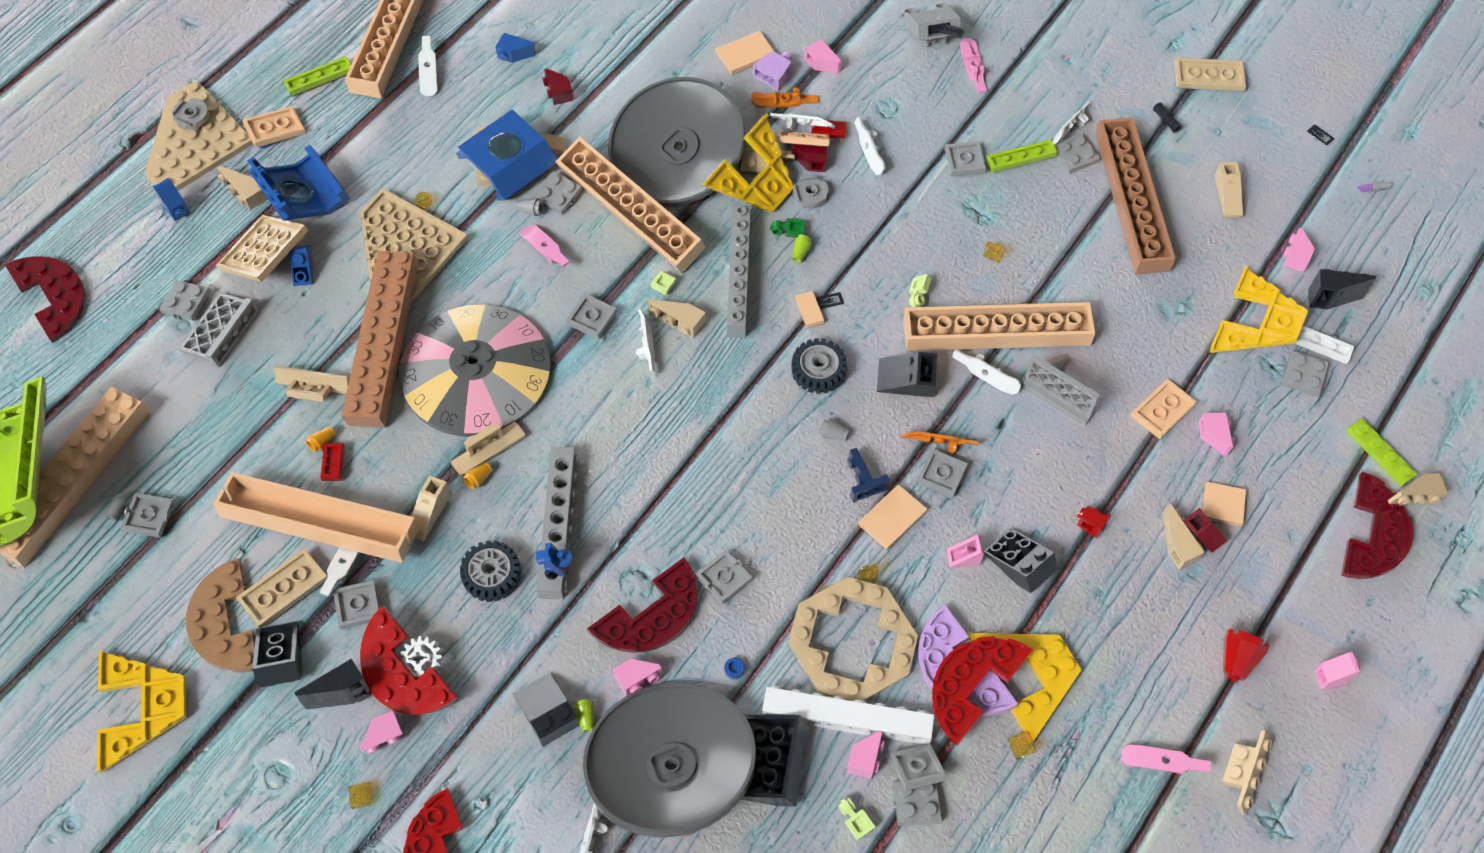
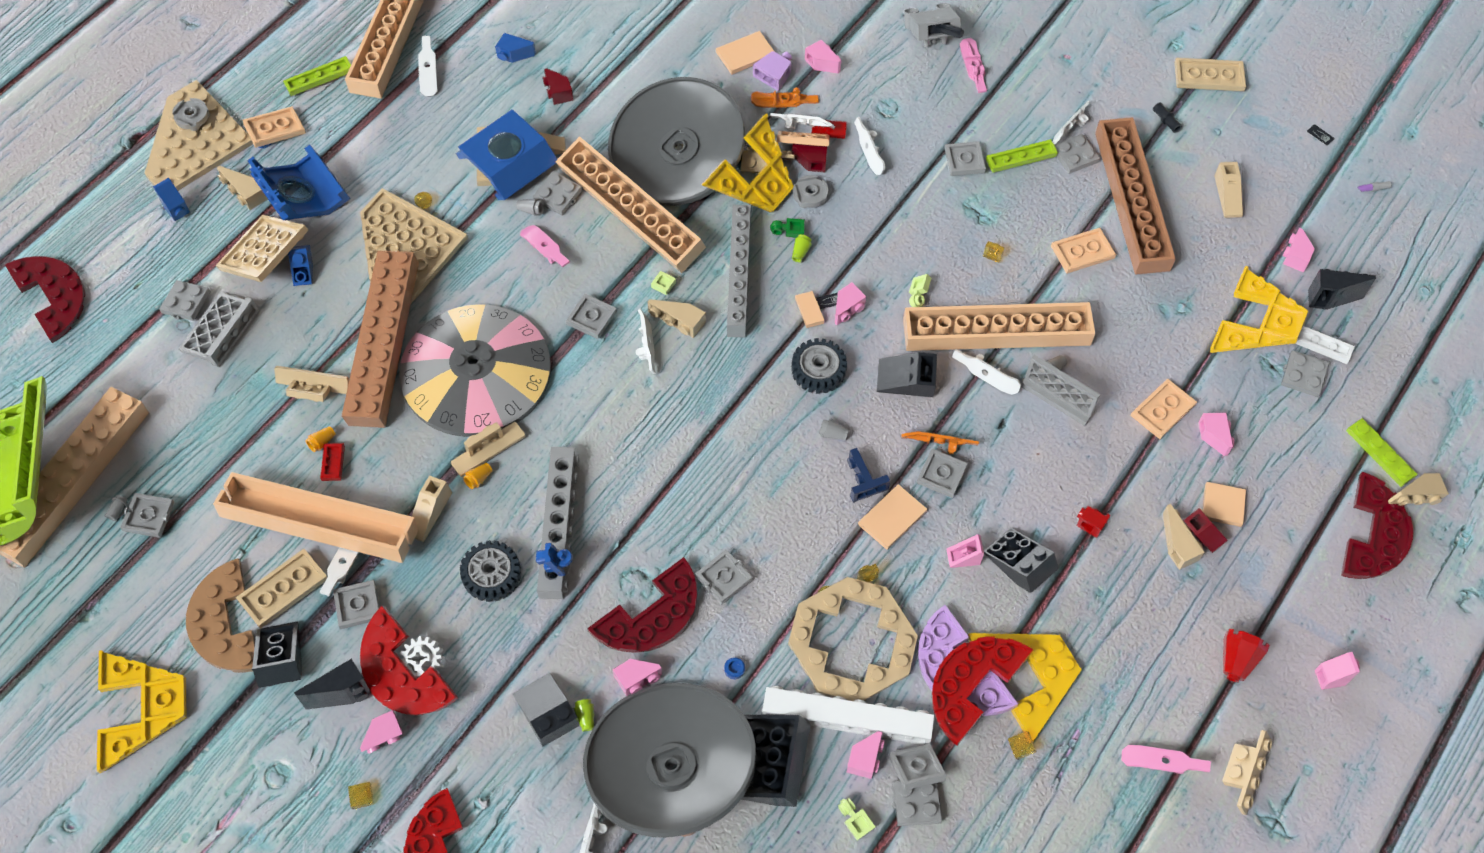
(849, 302): none -> bright pink slope
(1083, 250): none -> light nougat tile

